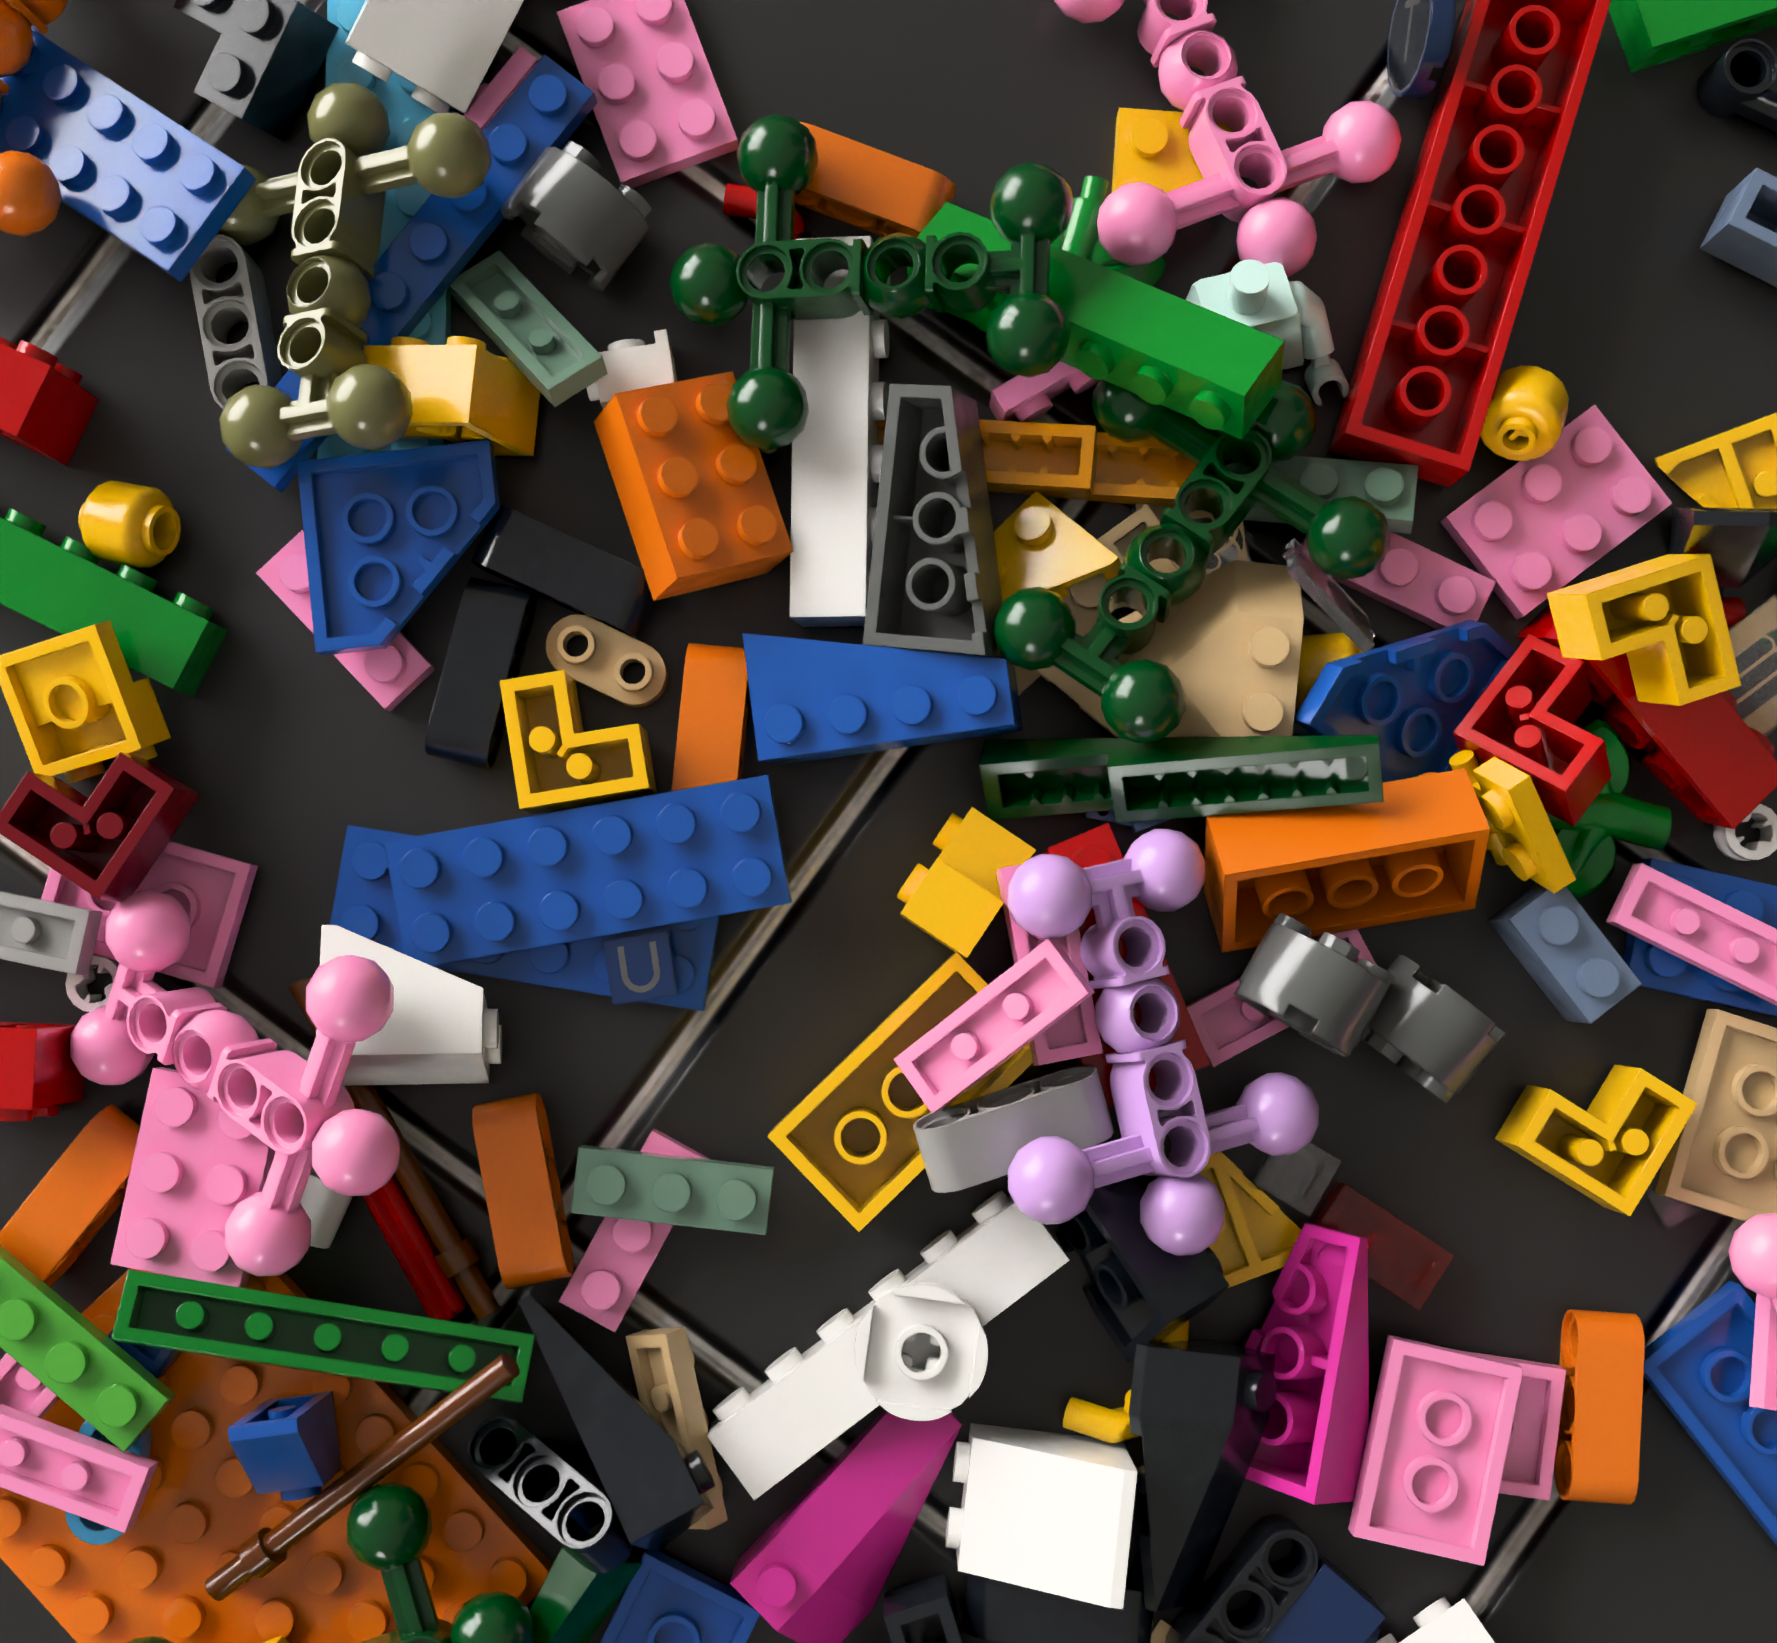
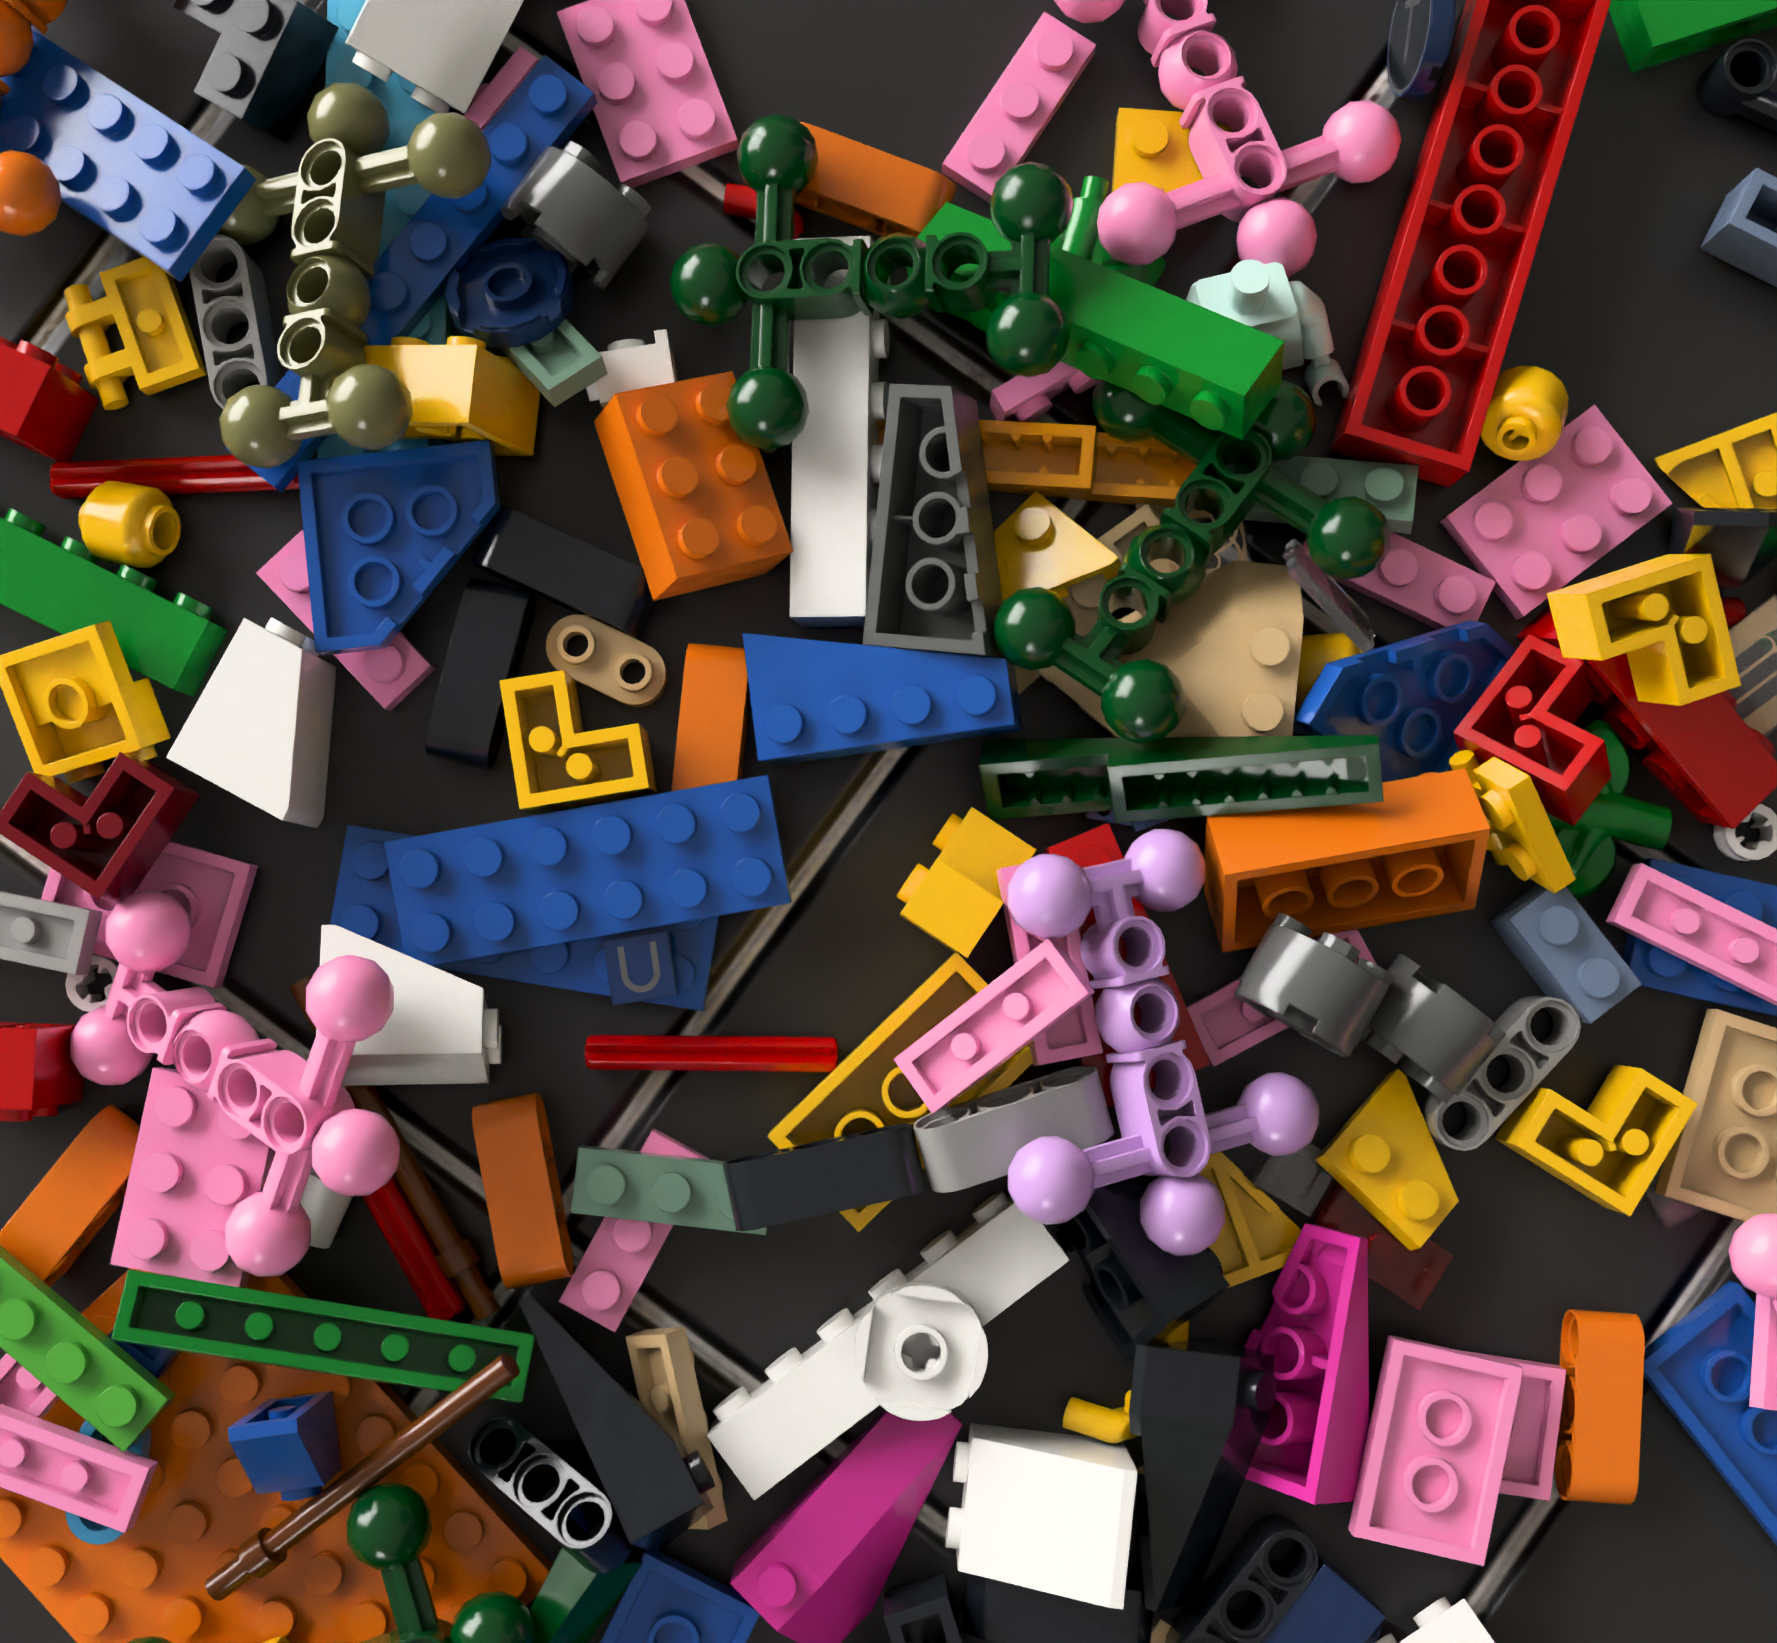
(151, 325): none -> yellow plate
(168, 474): none -> red axle
(265, 723): none -> white slope
(510, 292): none -> dark blue tile
(711, 1053): none -> red axle
(824, 1177): none -> black beam
(1019, 106): none -> bright pink plate
(1392, 1163): none -> yellow wing
(1528, 1064): none -> light grey beam

